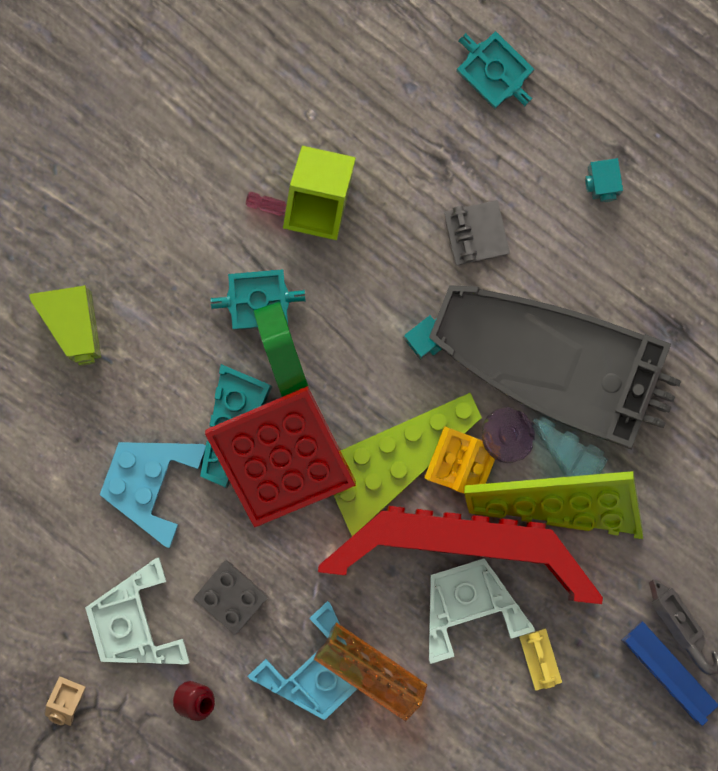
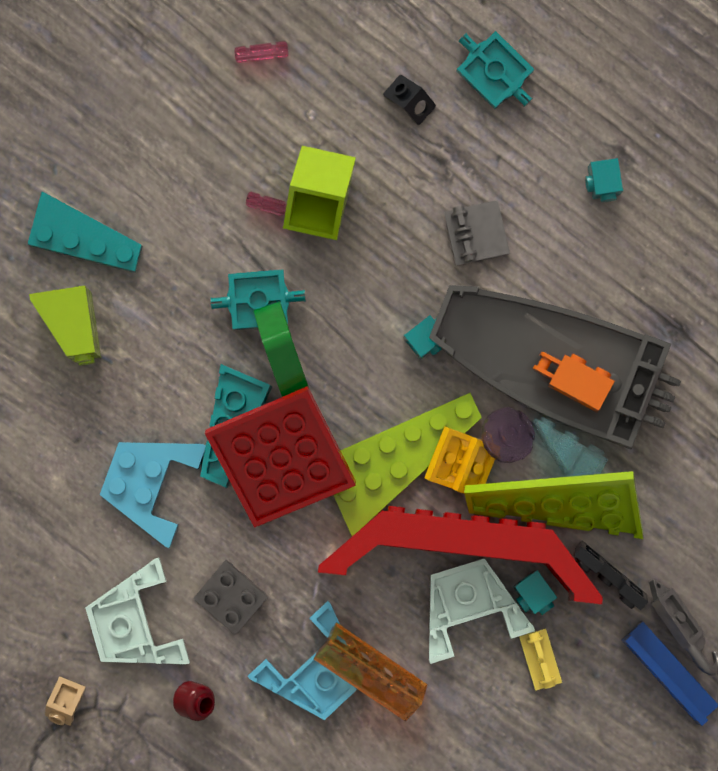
(74, 234): none -> teal wing
(261, 52): none -> clear pink axle
(407, 95): none -> black bracket
(535, 594): none -> teal brick
(576, 380): none -> orange brick
(589, 560): none -> black plate

